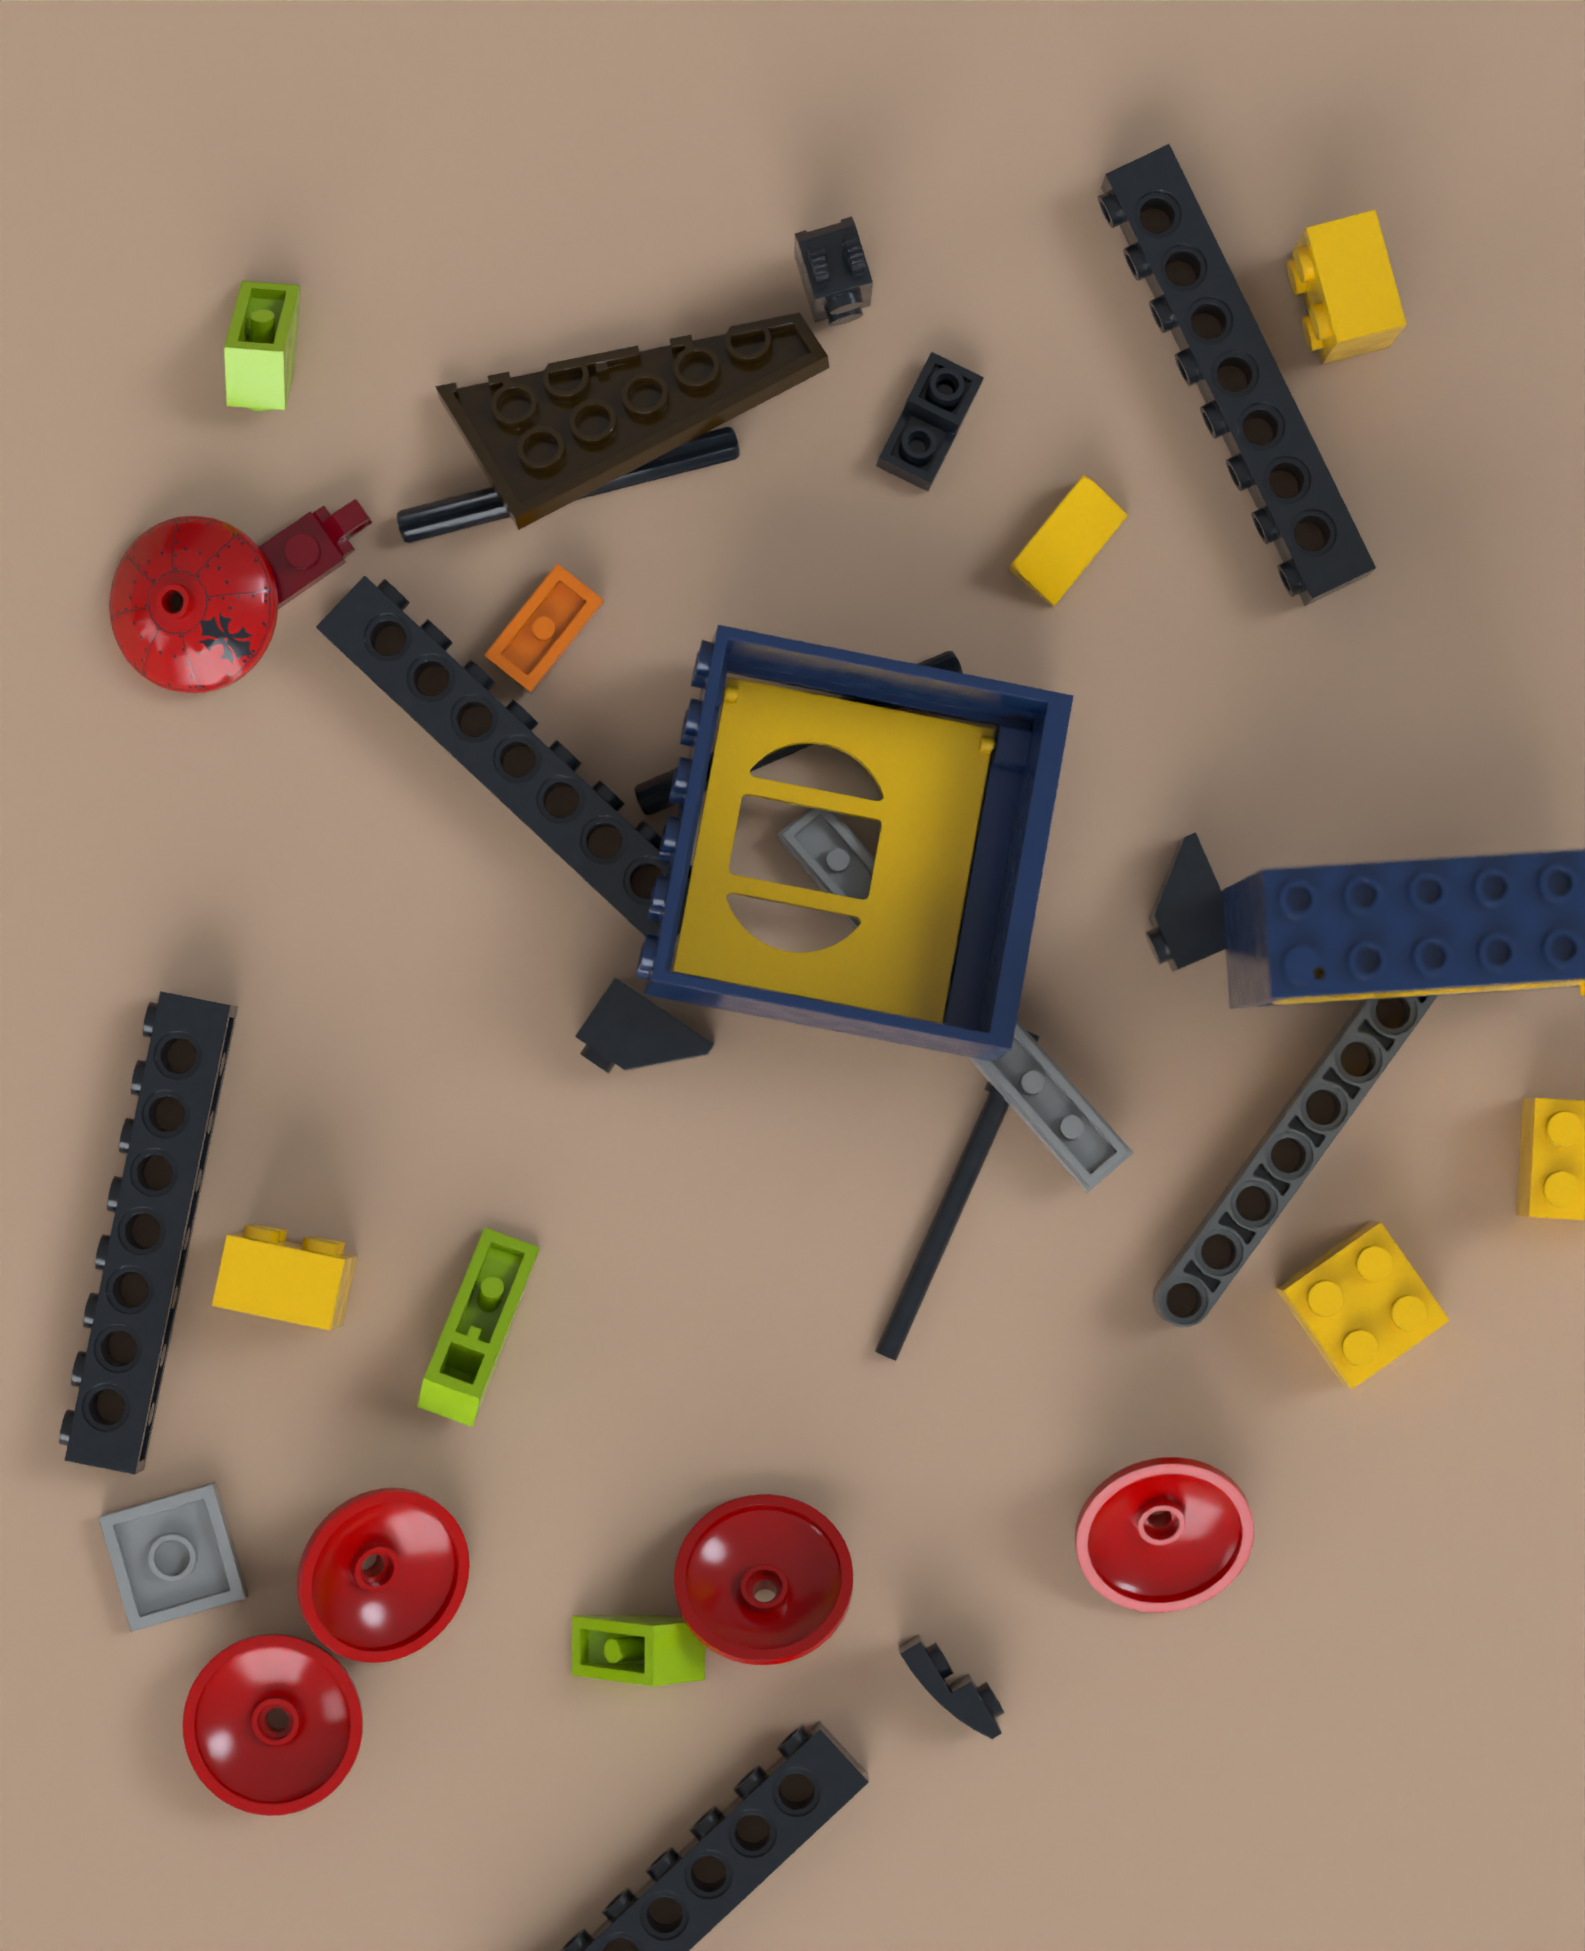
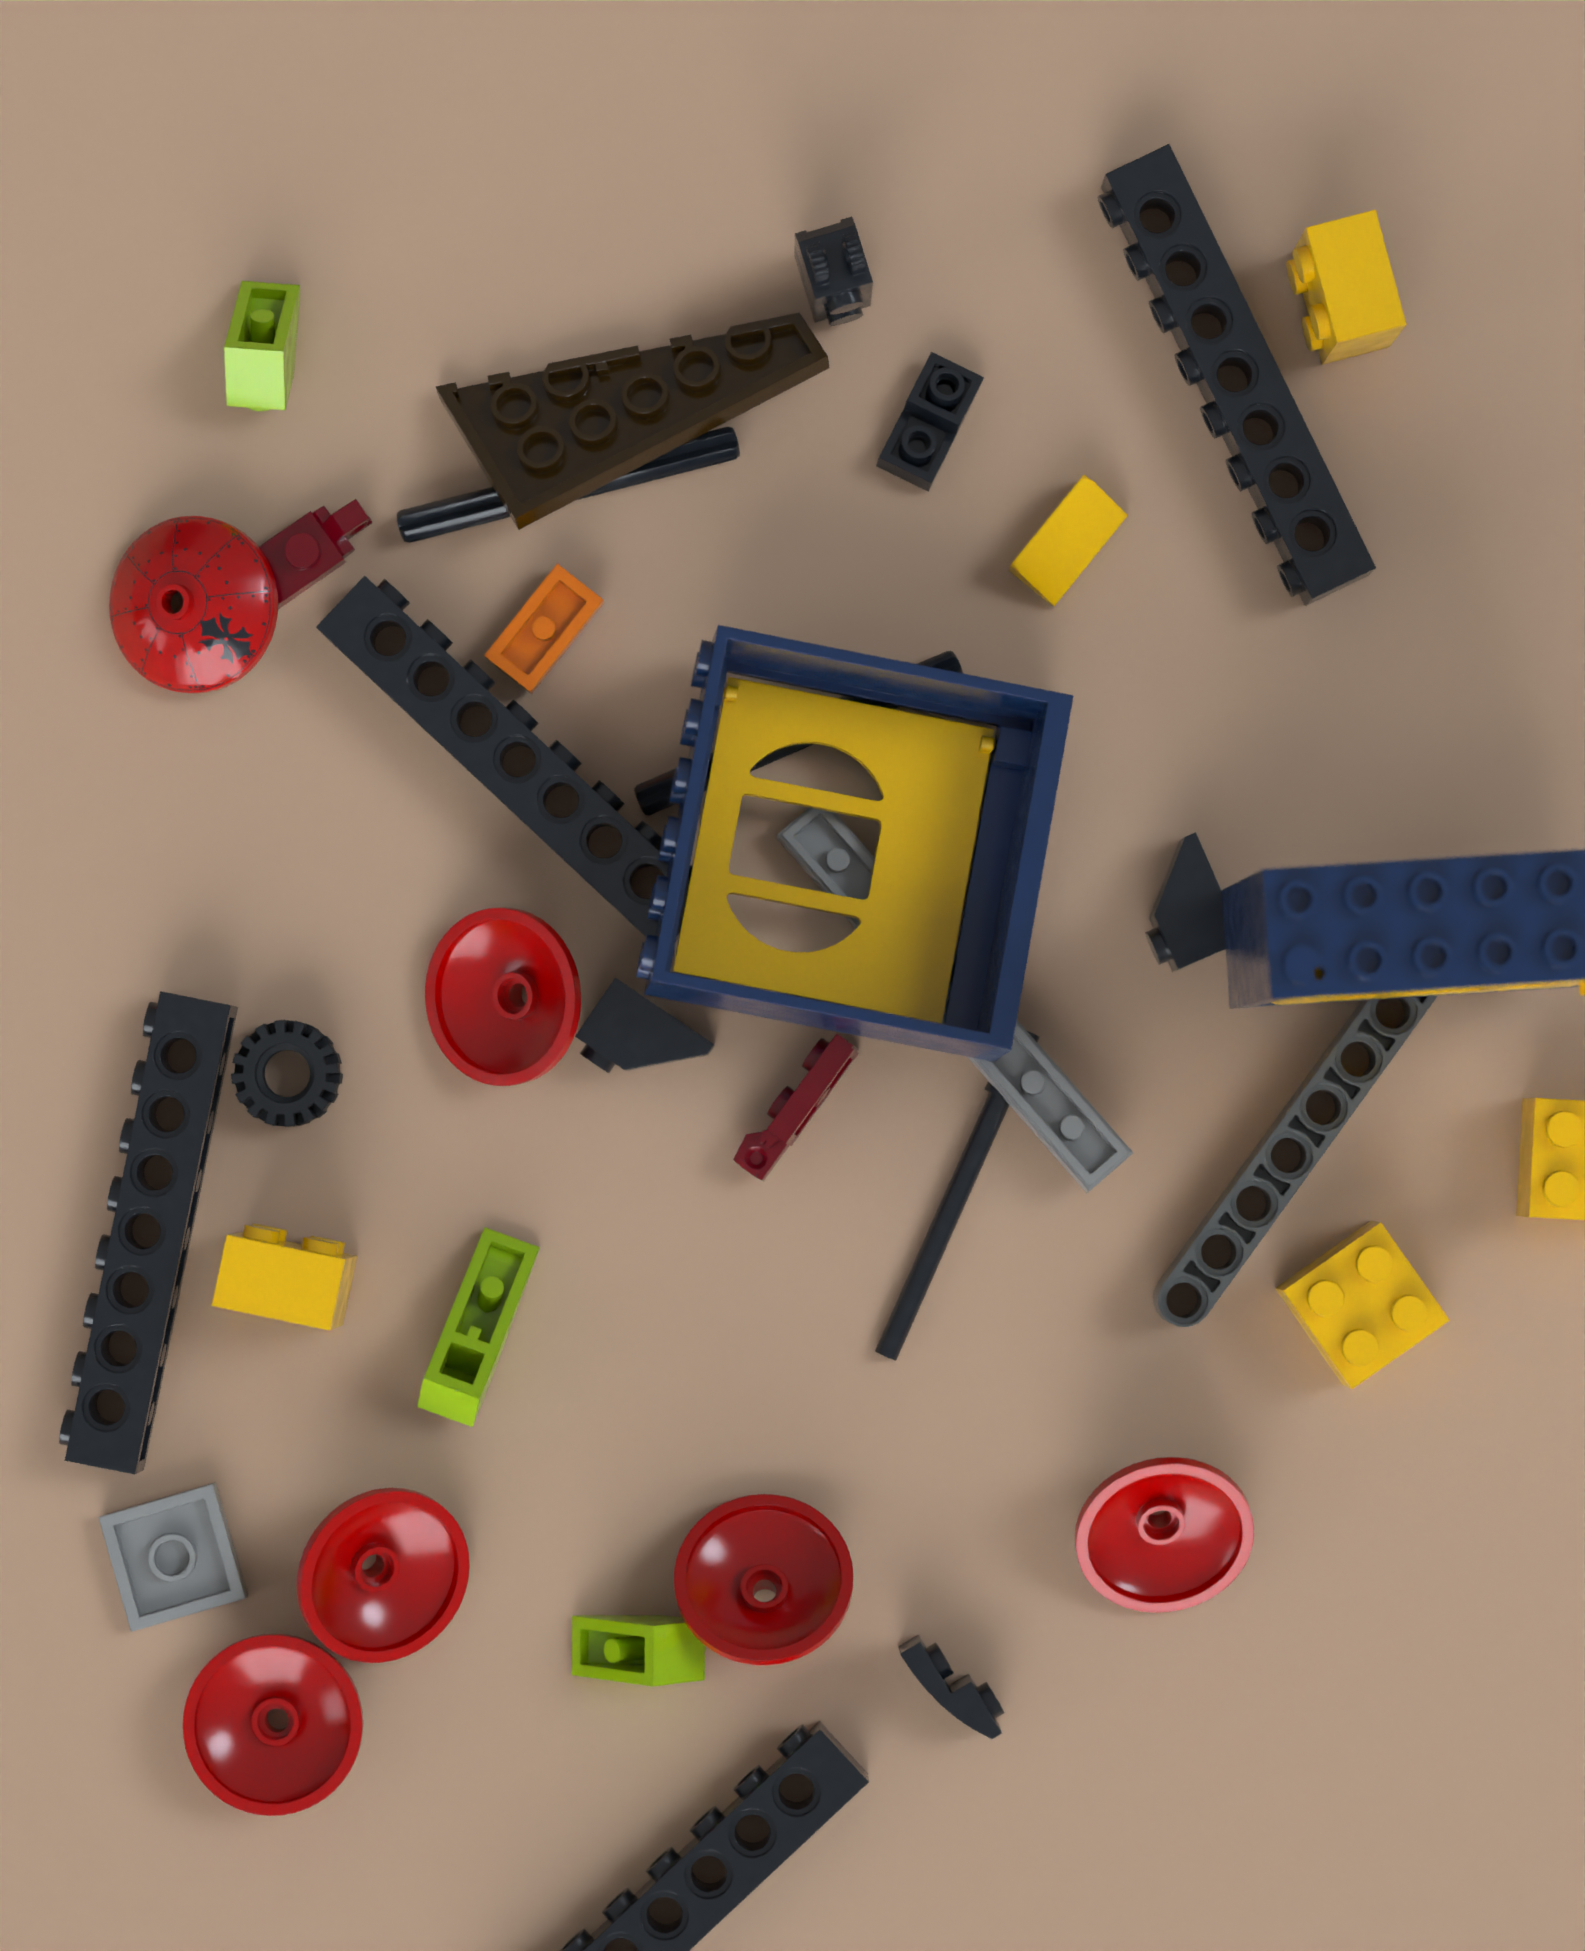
(251, 1081): none -> black tyre
(478, 1000): none -> red dish
(795, 1109): none -> dark red hinge

